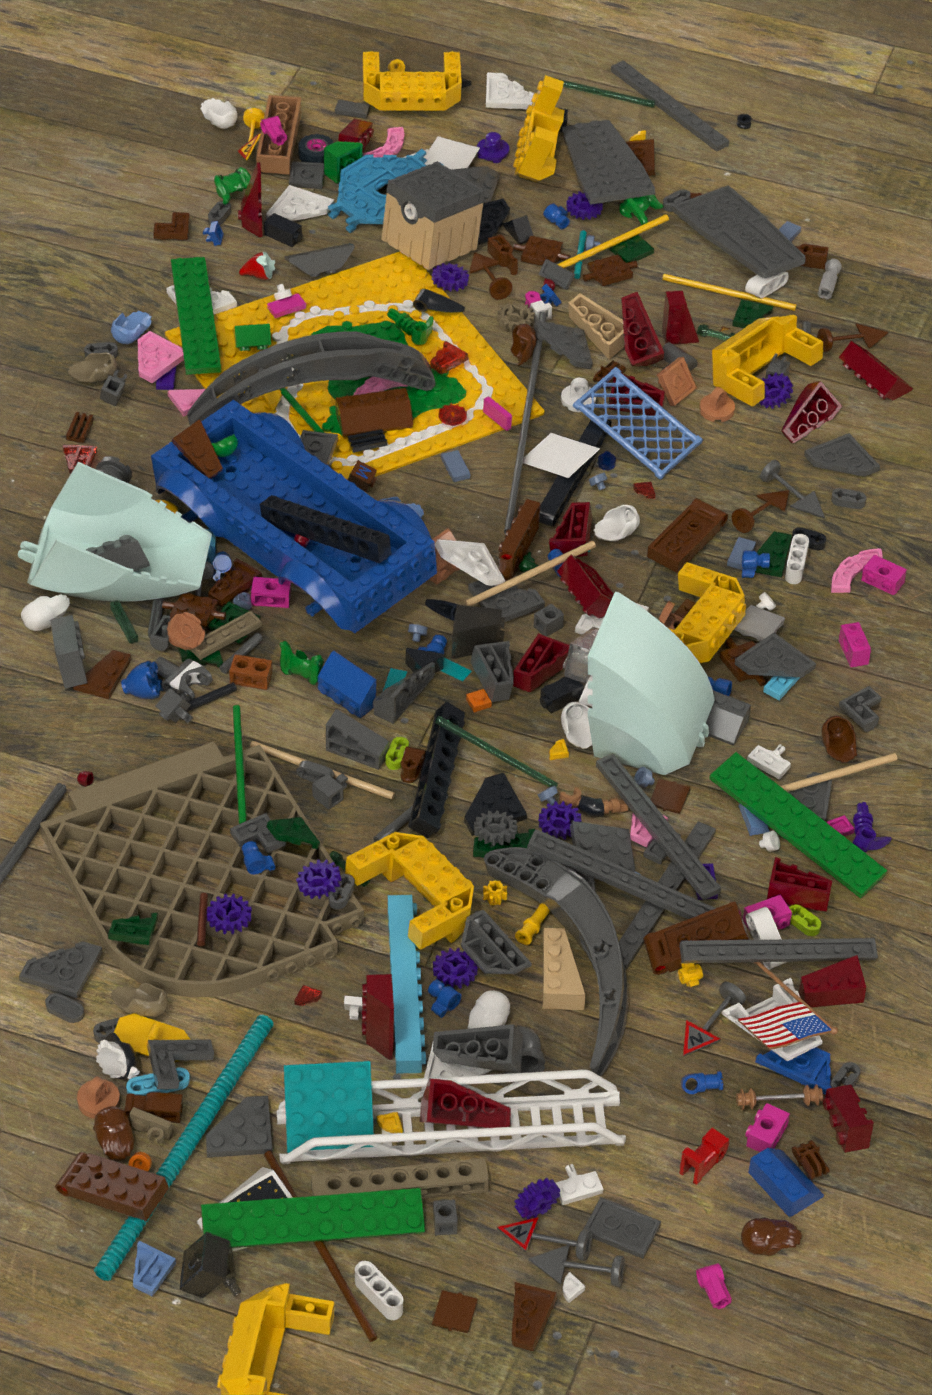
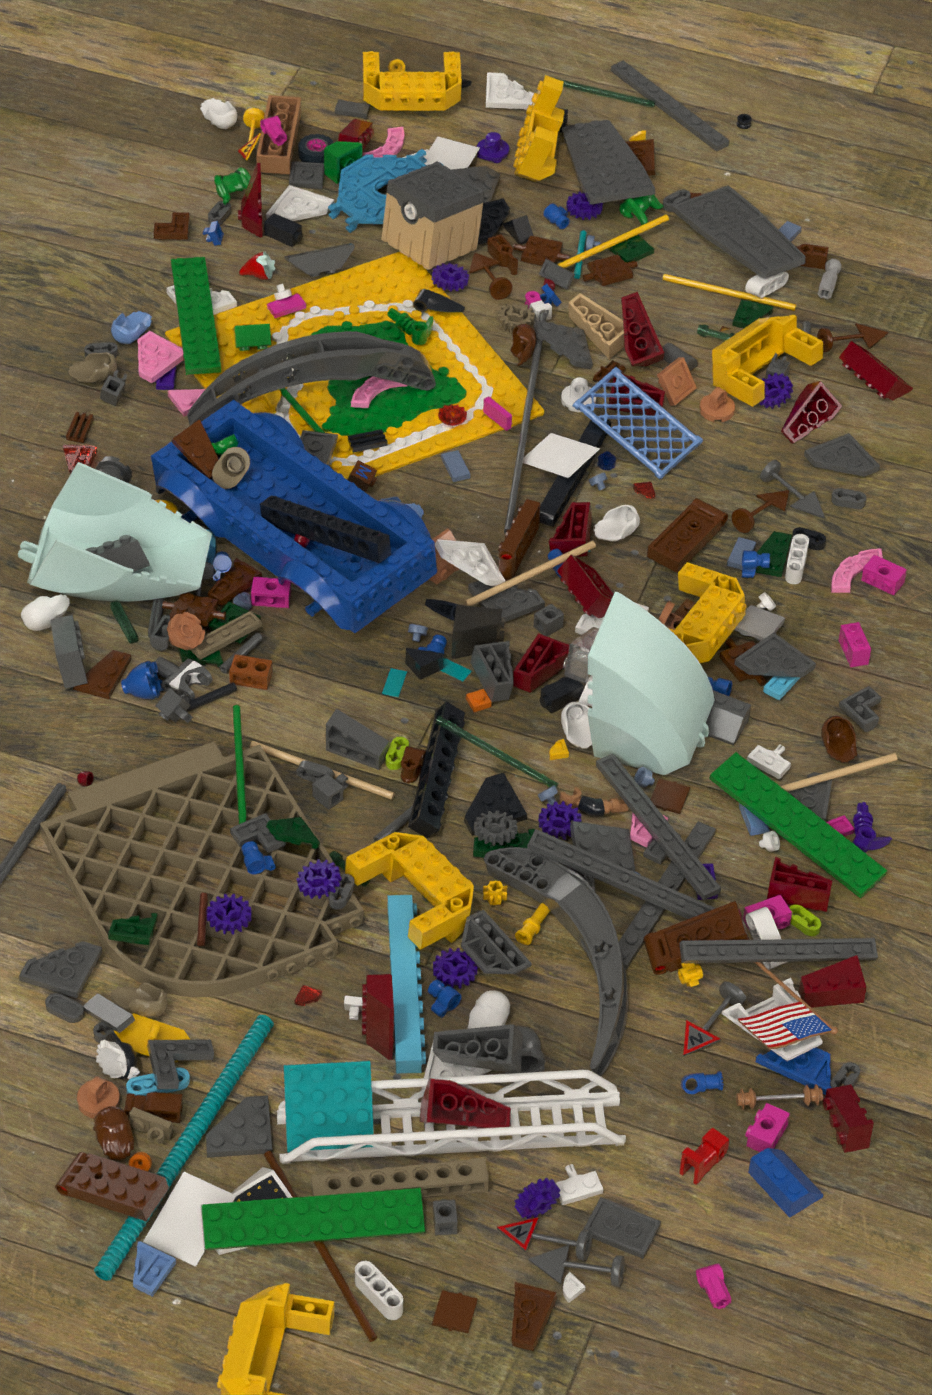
(108, 1013): none -> tile
(180, 1221): none -> white sticker
(208, 1267): clear smoke piece -> none
(231, 467): none -> dark tan piece
(300, 663): green hair -> none
(347, 685): blue slope -> none
(374, 411): reddish brown slope -> none
(390, 1122): yellow tile -> none
(399, 696): dark grey wedge -> none
(448, 358): clear red wing -> none
(527, 563): dark green piece -> none
(560, 974): tan wedge -> none
(677, 320): dark red wedge -> none
(769, 1236): reddish brown hair -> none
(810, 1159): reddish brown arm -> none

